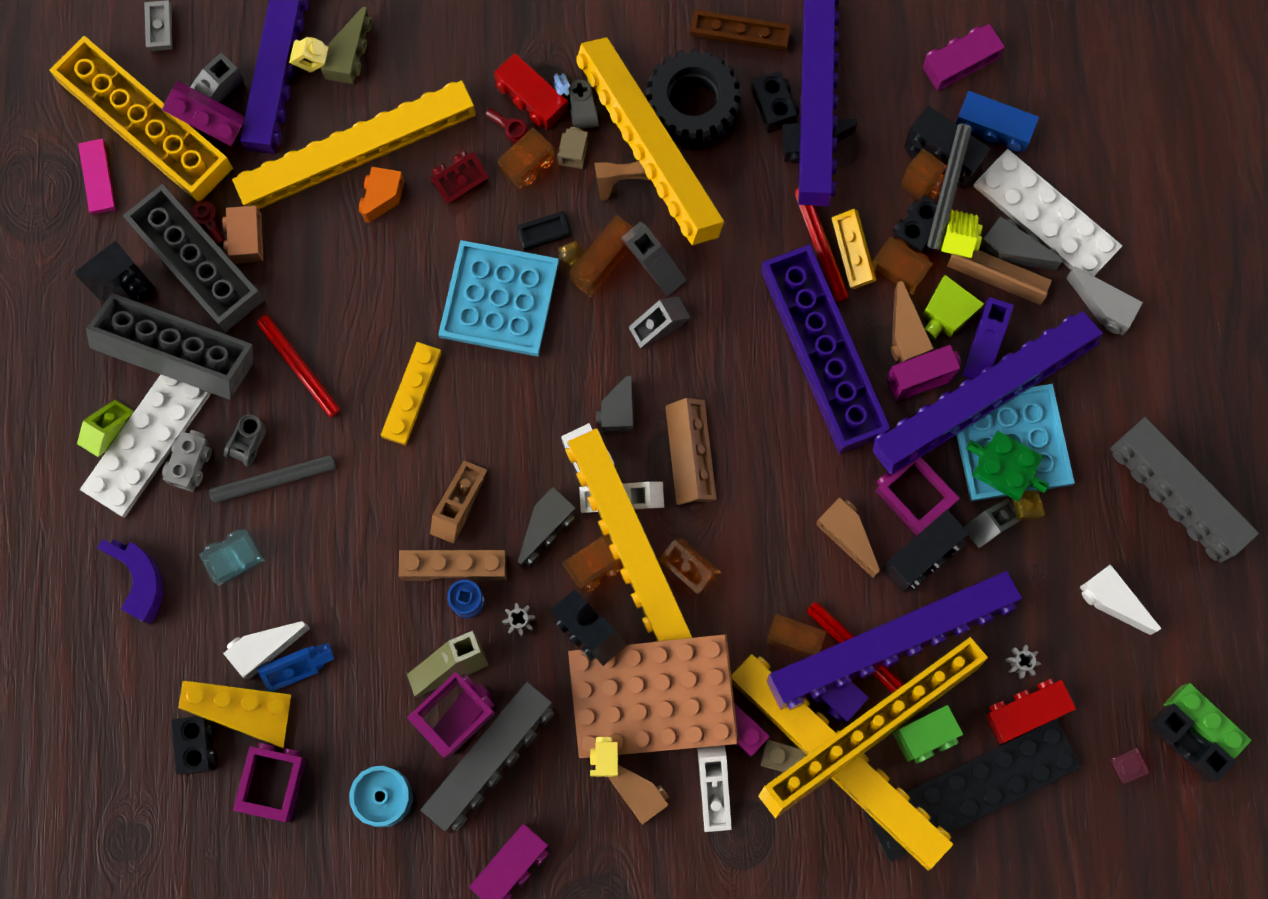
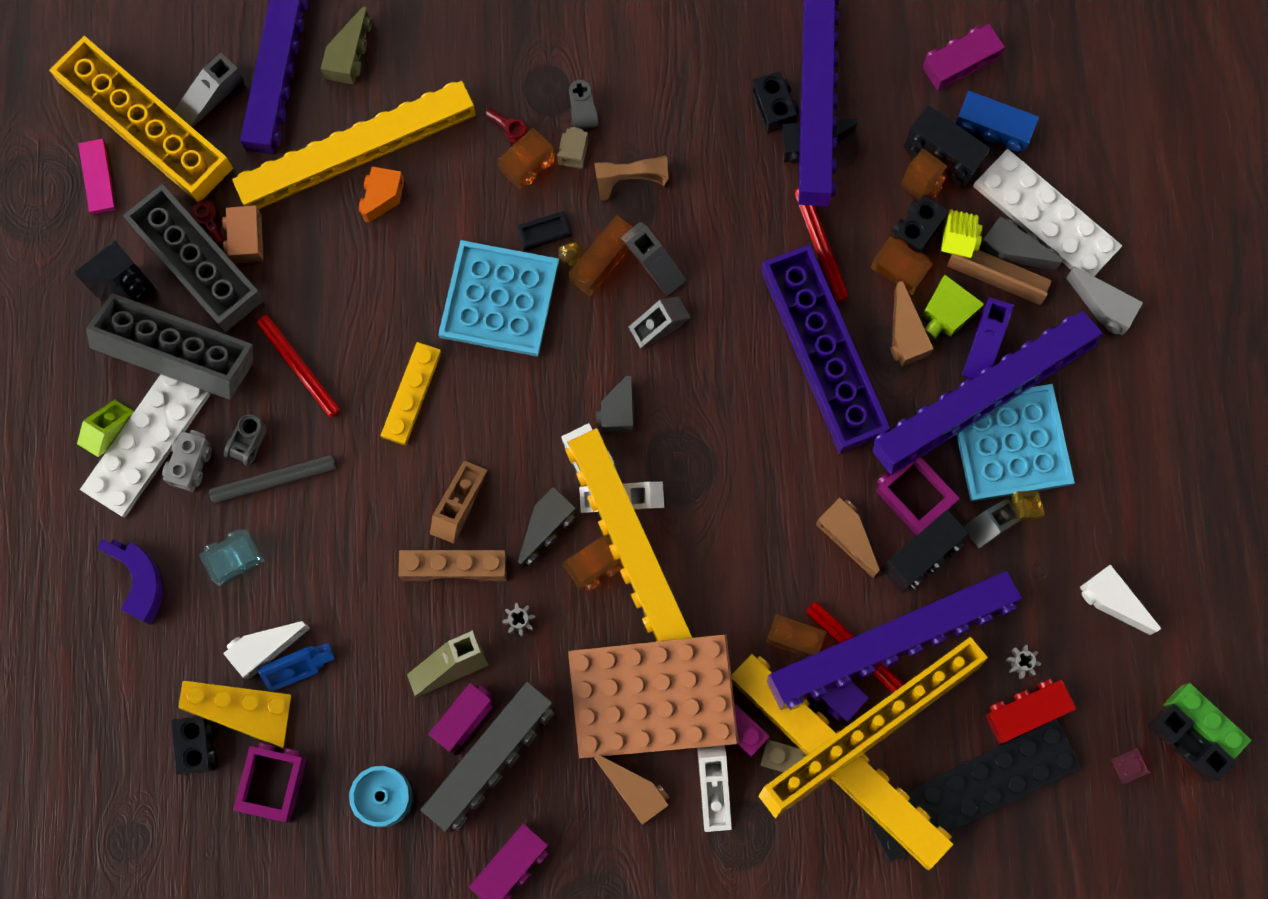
(158, 25): light grey plate -> none
(203, 113): magenta brick -> none
(311, 49): light yellow brick -> none
(430, 734): magenta window -> none
(458, 176): dark red bracket -> none
(466, 599): blue wheel -> none
(530, 92): red brick -> none
(561, 84): light blue axle -> none
(599, 639): black arch -> none
(605, 758): light yellow brick -> none
(650, 141): yellow brick -> none
(690, 451): medium nougat panel -> none
(690, 566): clear orange brick -> none
(699, 70): black tyre -> none
(740, 30): reddish brown plate -> none
(853, 249): yellow plate -> none
(923, 373): magenta window -> none
(928, 733): bright green brick -> none
(949, 186): dark grey axle -> none
(1007, 465): green plate -> none
(1183, 491): dark grey brick -> none

